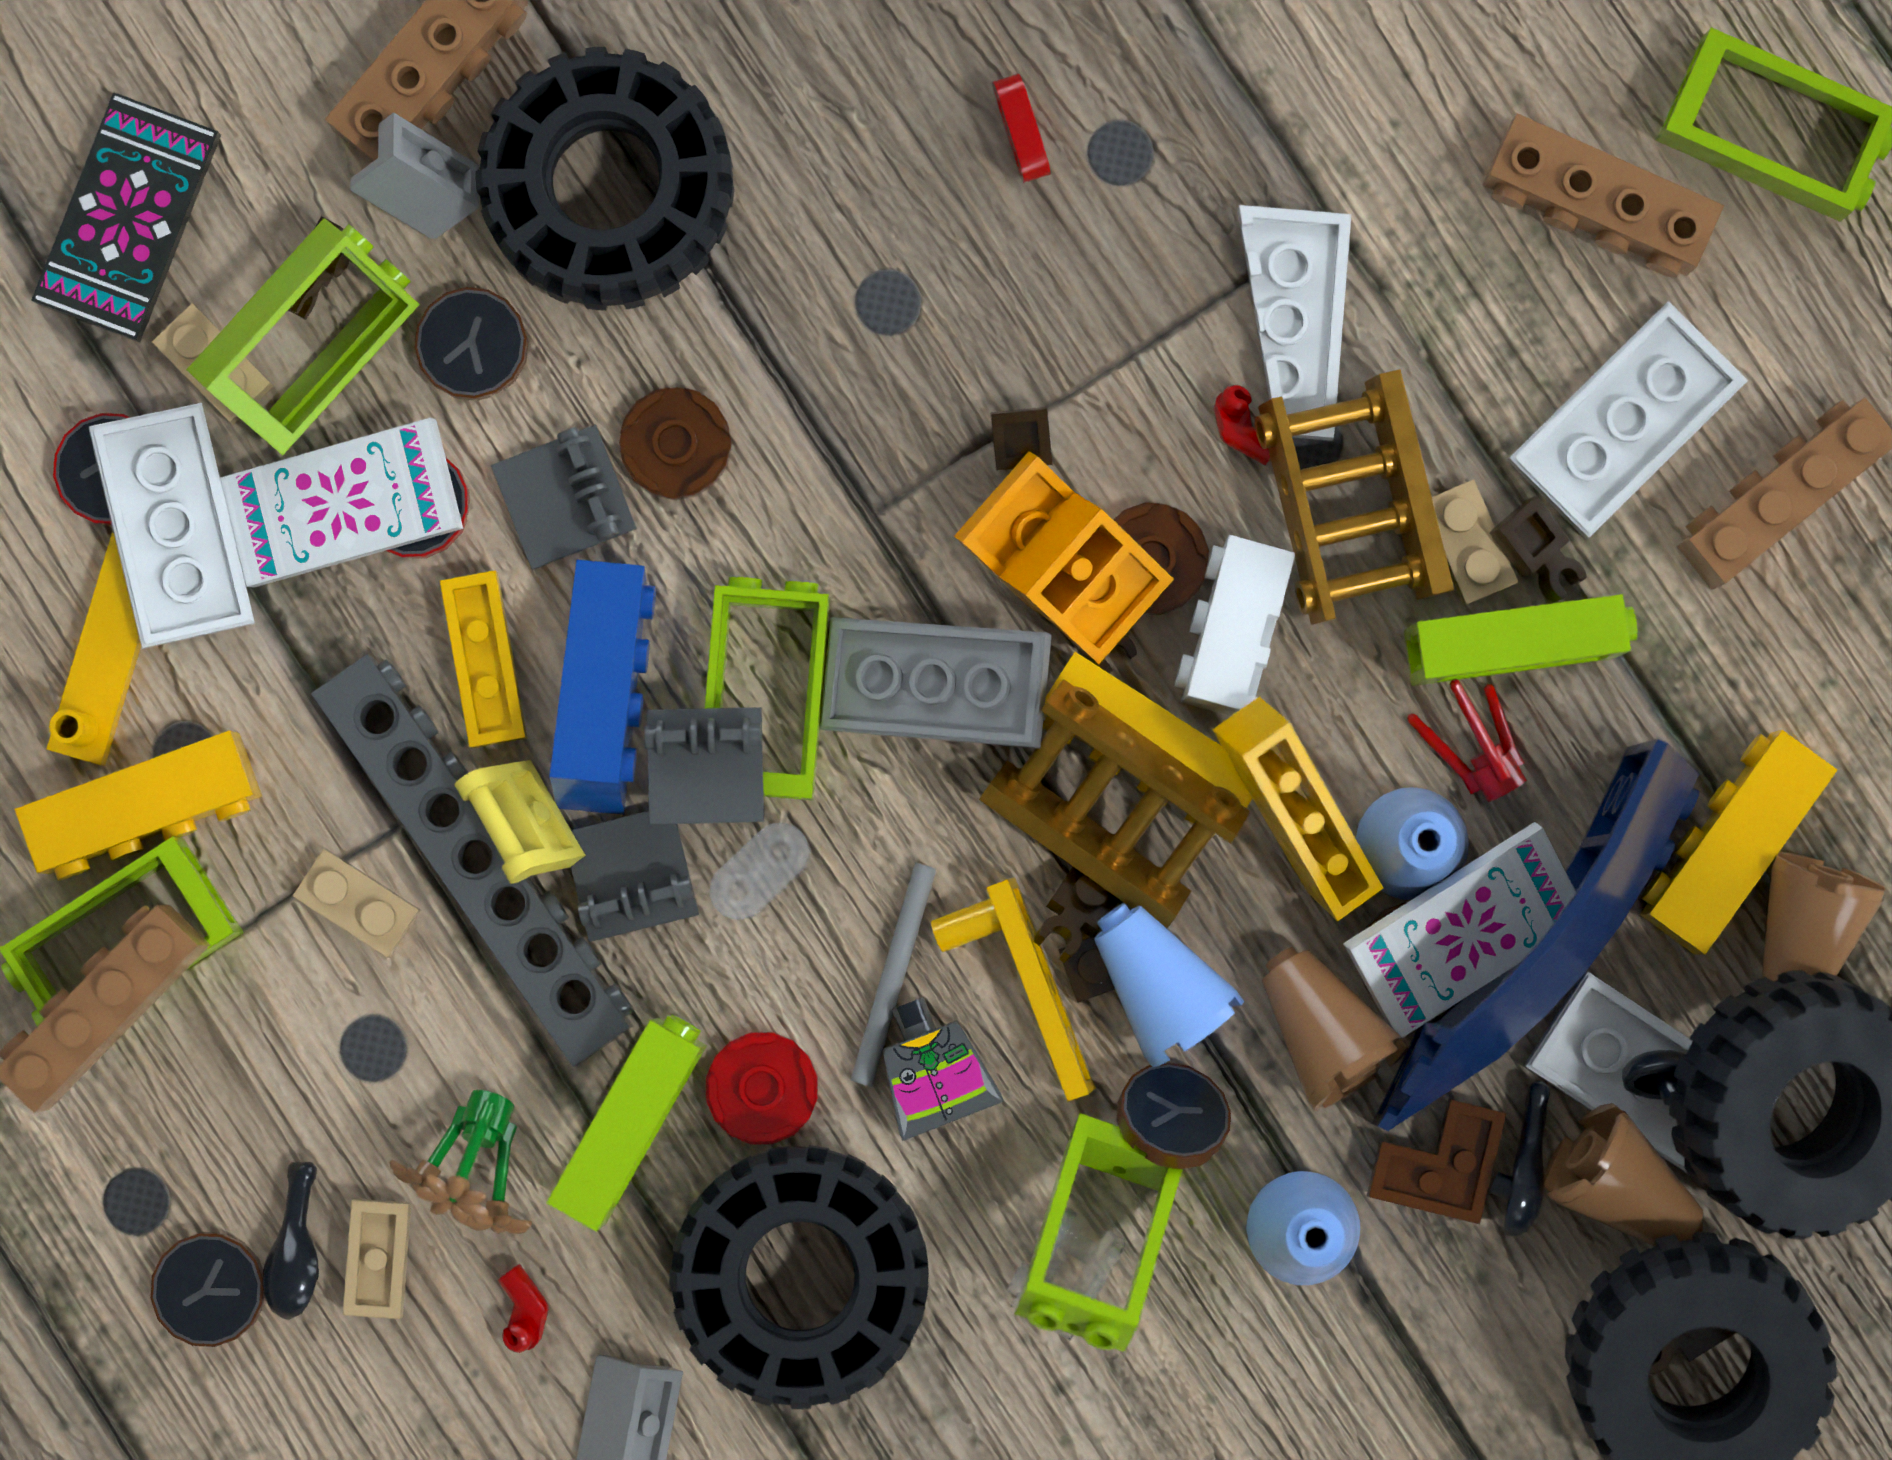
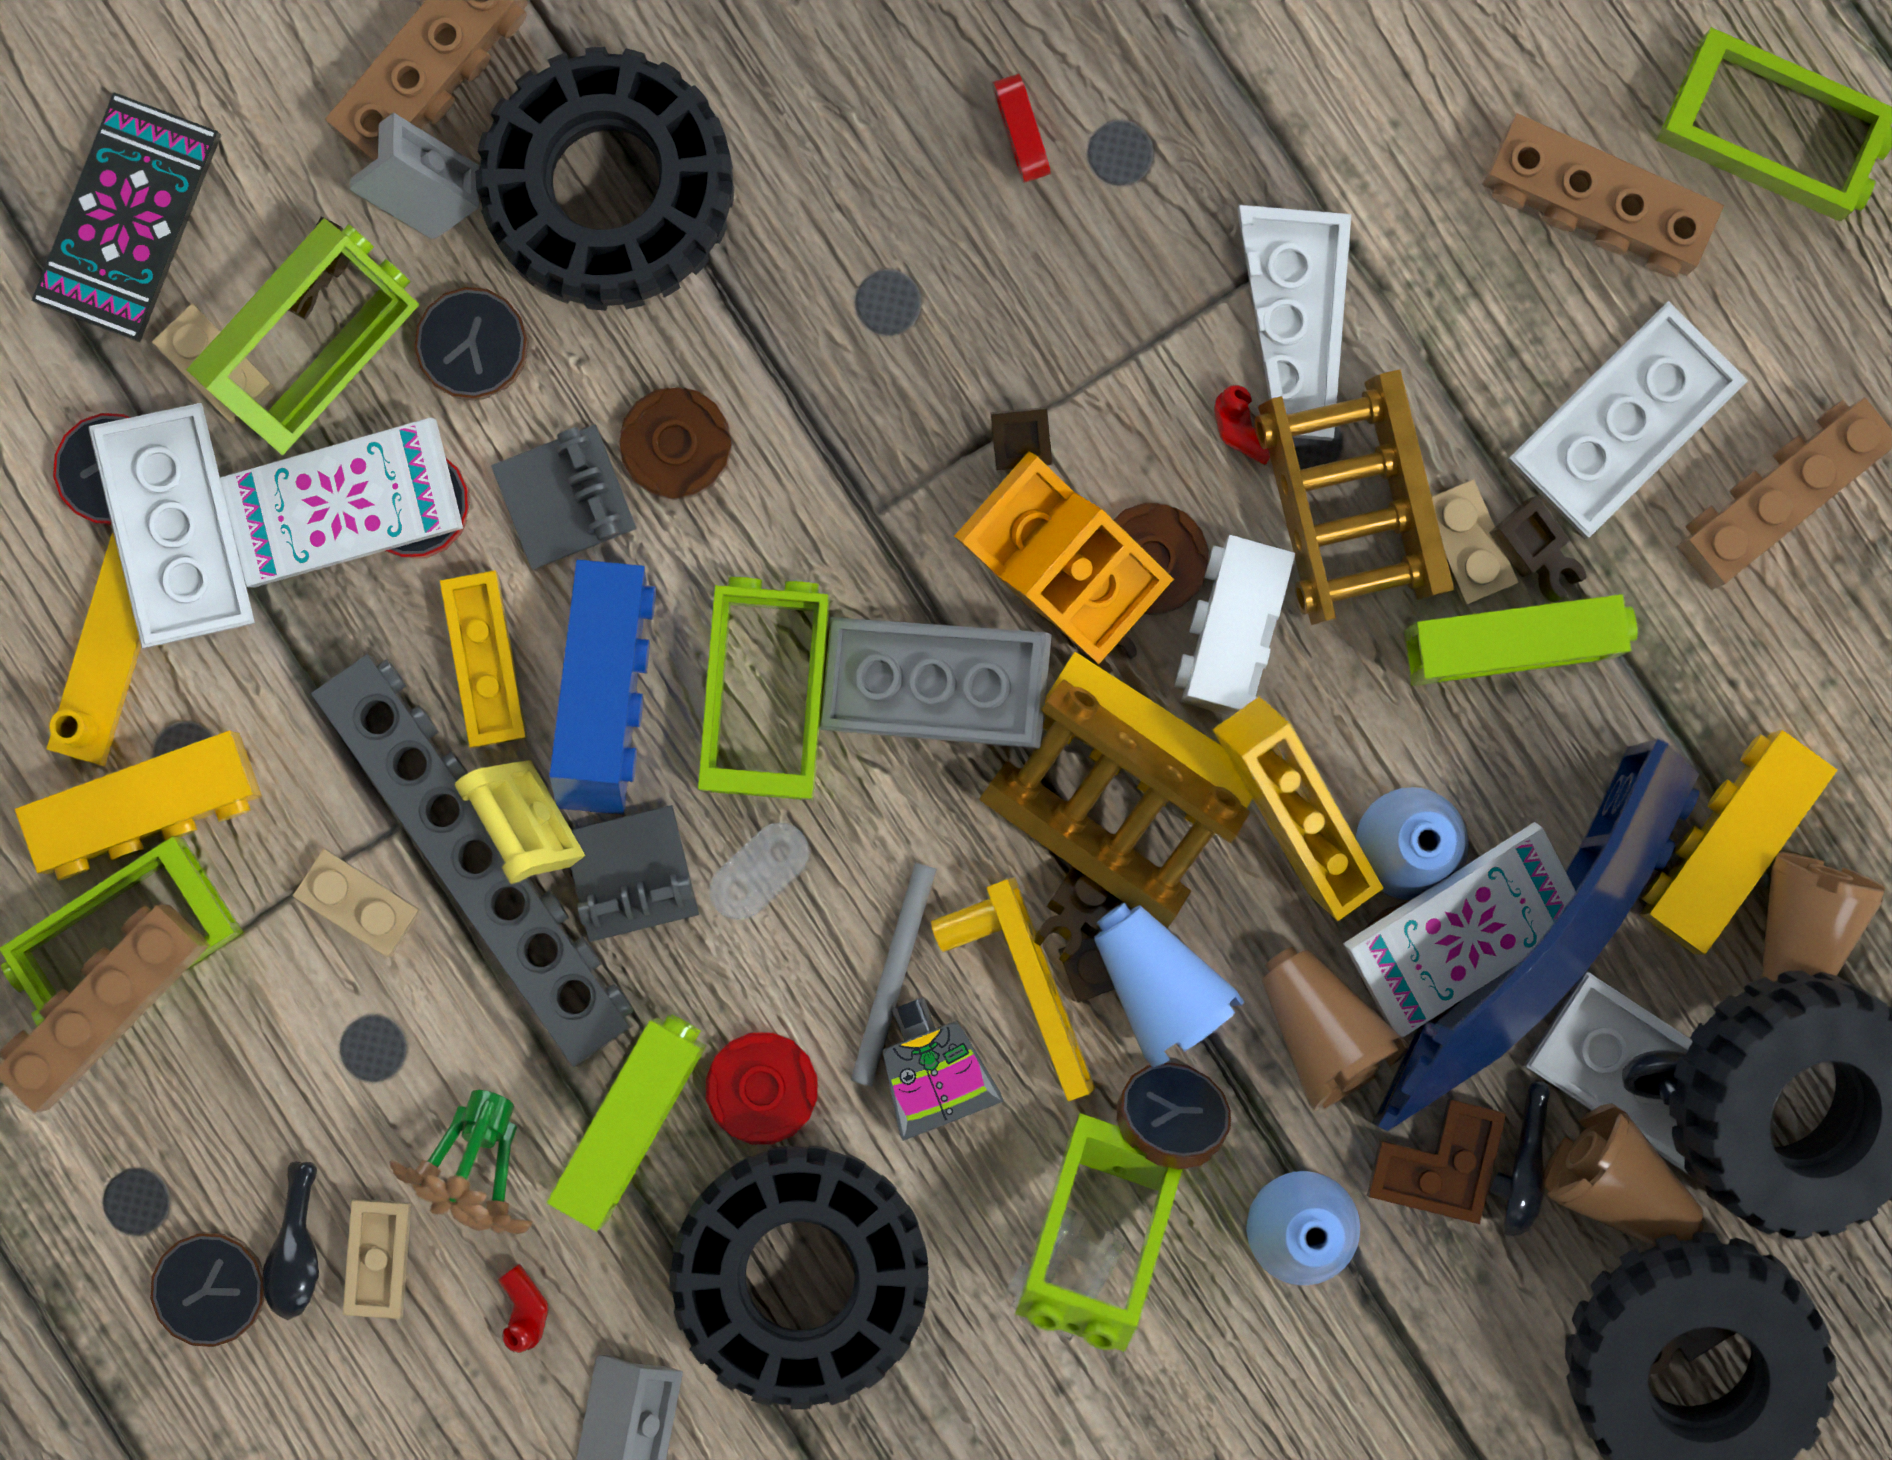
(705, 765): dark grey hinge -> none
(1496, 767): red plant -> none

